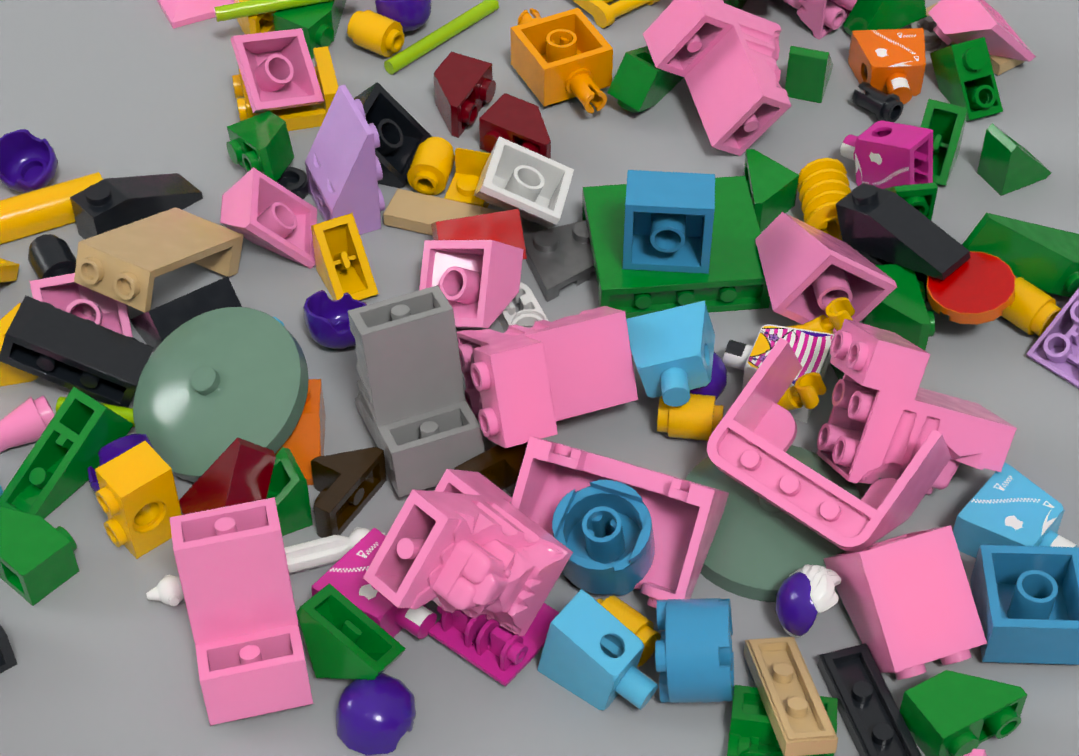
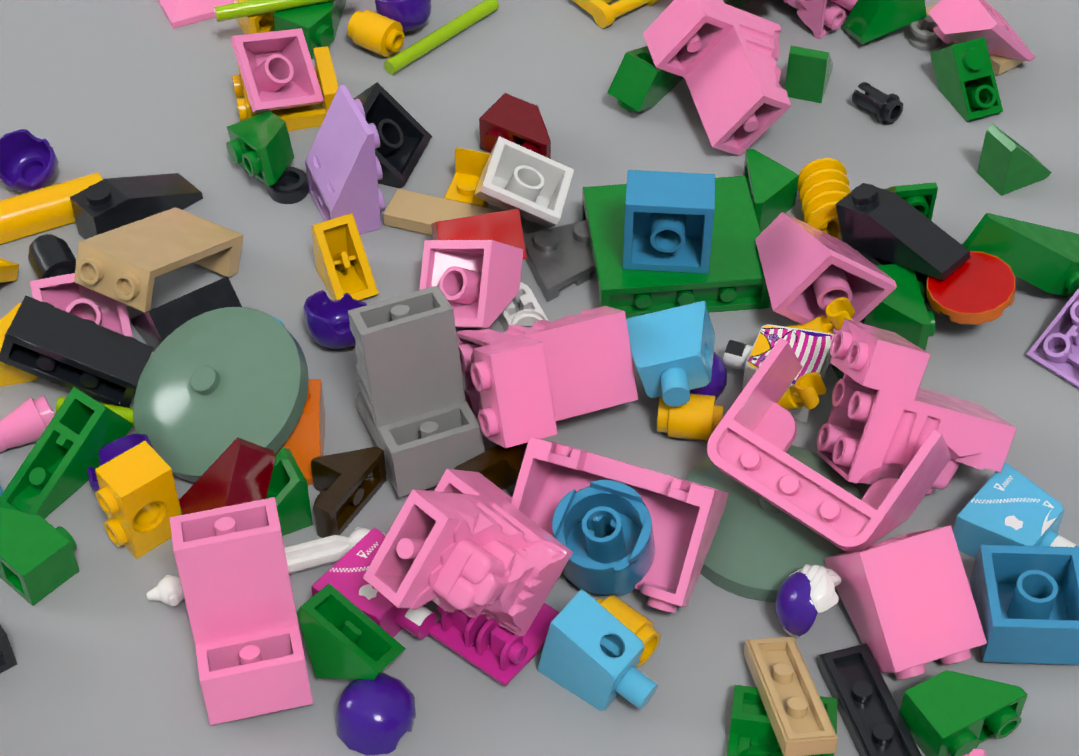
(270, 217): bright pink slope -> none
(431, 166): yellow brick -> none
(462, 90): dark red slope -> none
(562, 58): light orange brick -> none
(695, 650): dark azure brick -> none
(889, 60): orange torso -> none
(891, 154): dark pink torso -> none
(948, 128): green slope -> none
(1031, 309): yellow brick -> none

